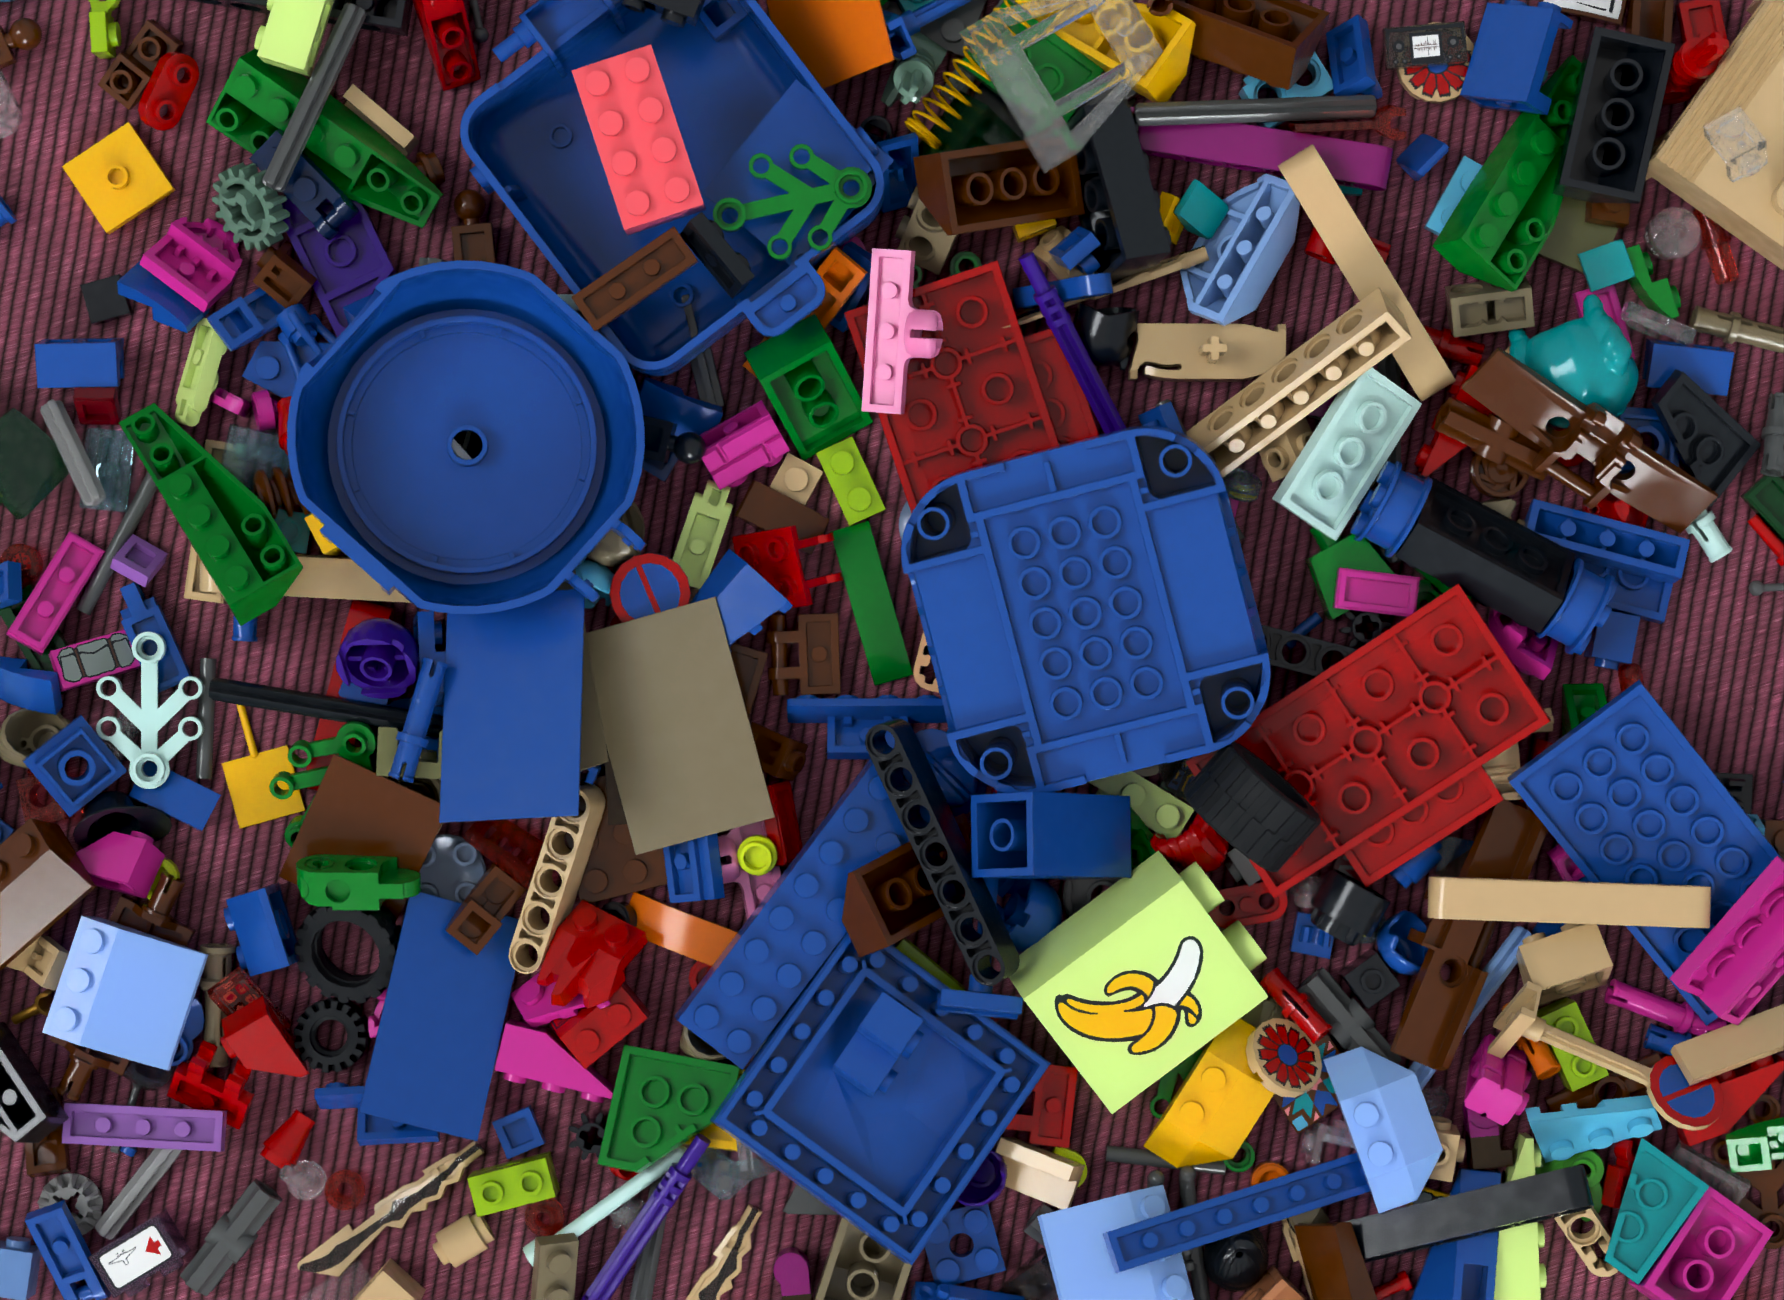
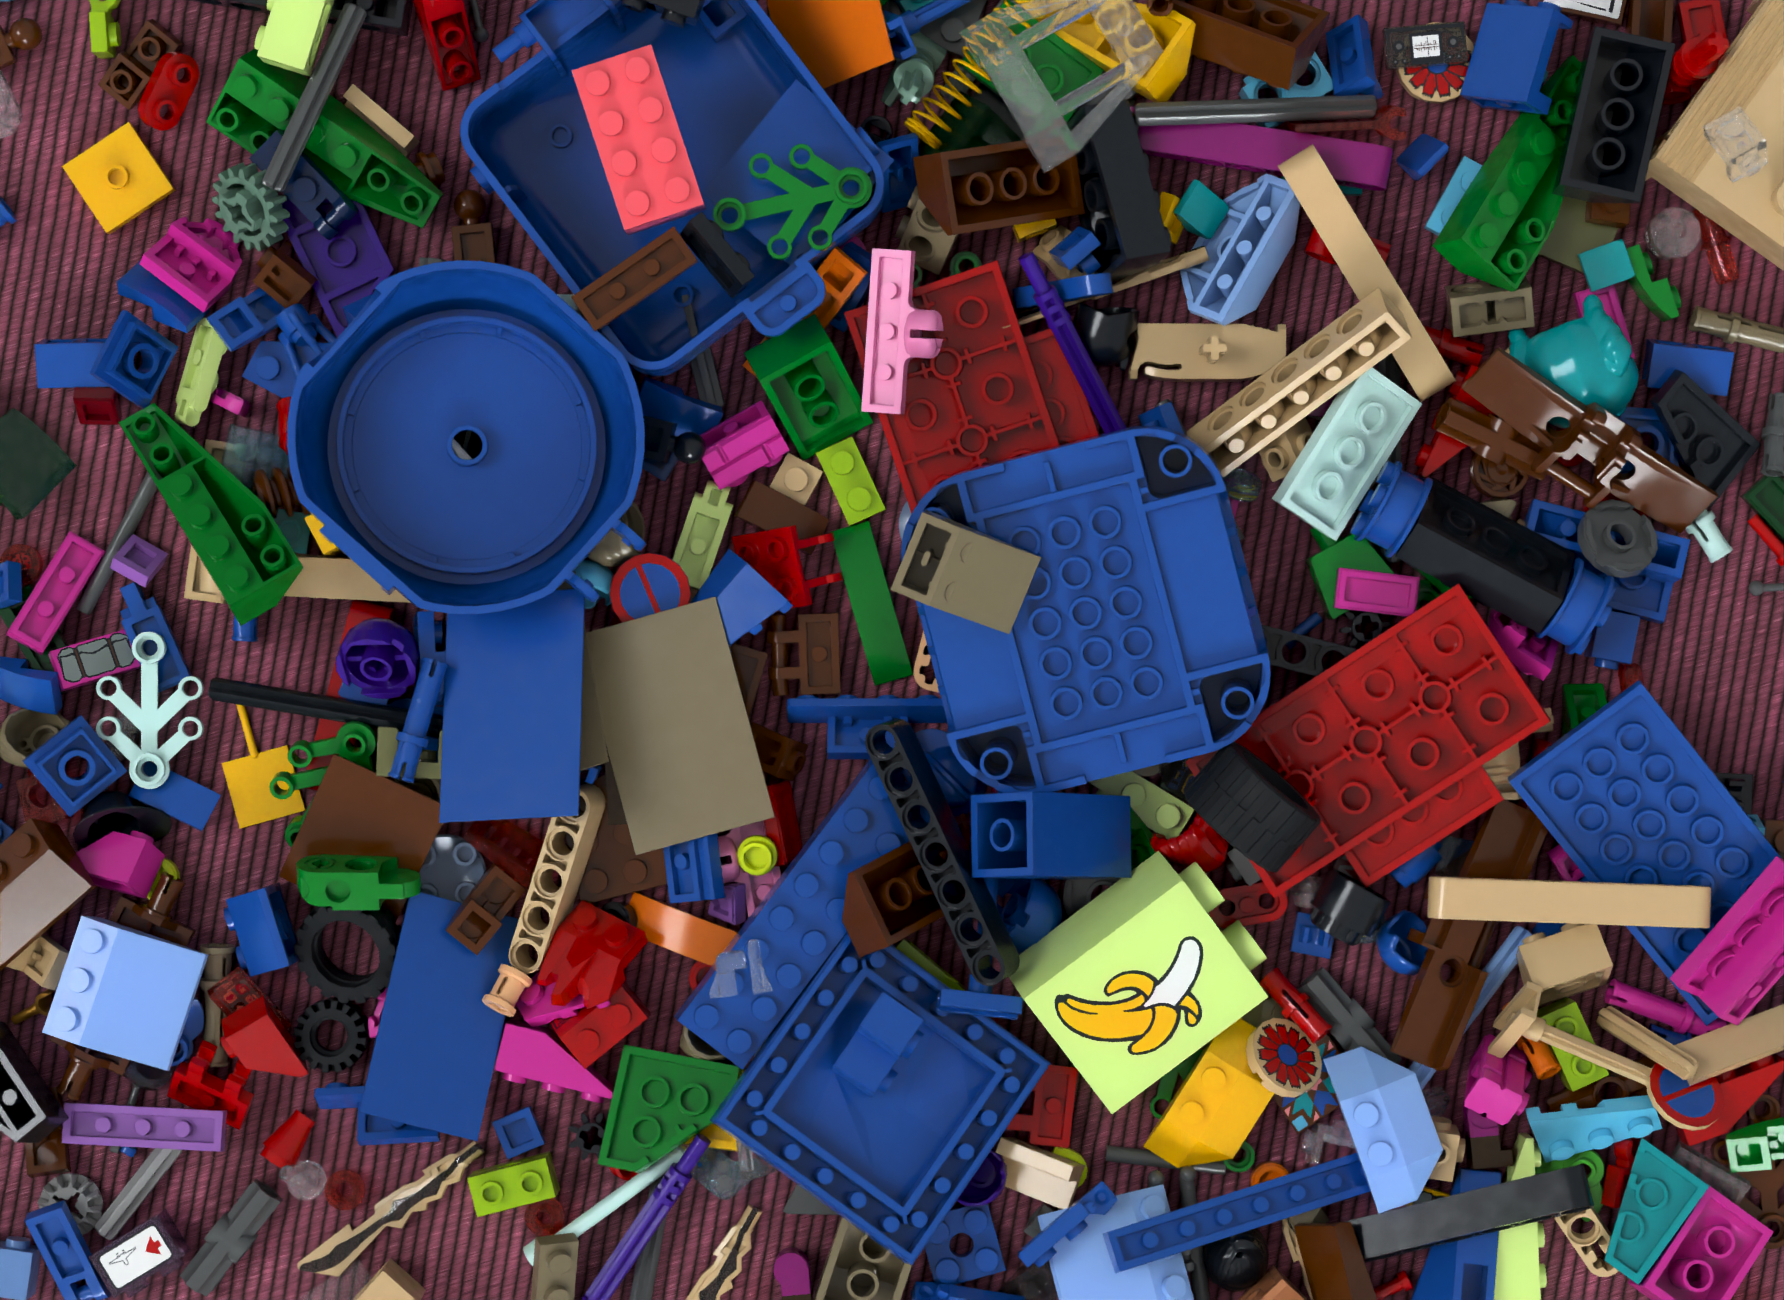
(73, 453): light grey axle -> none
(104, 301): black tile -> none
(112, 461): clear light blue slope -> none
(115, 361): none -> blue piece
(206, 712): dark grey bar -> none
(264, 410): dark pink tile -> none
(463, 1240): tan brick -> none
(507, 990): none -> light nougat bush
(626, 1213): clear plate -> none
(726, 963): none -> clear piece
(732, 907): none -> medium lavender tile
(965, 572): none -> dark tan slope
(1068, 1224): none -> blue hinge
(1369, 978): black brick -> none
(1604, 552): none -> dark grey tile
(1647, 1042): none -> tan axle
(1654, 324): clear tile -> none

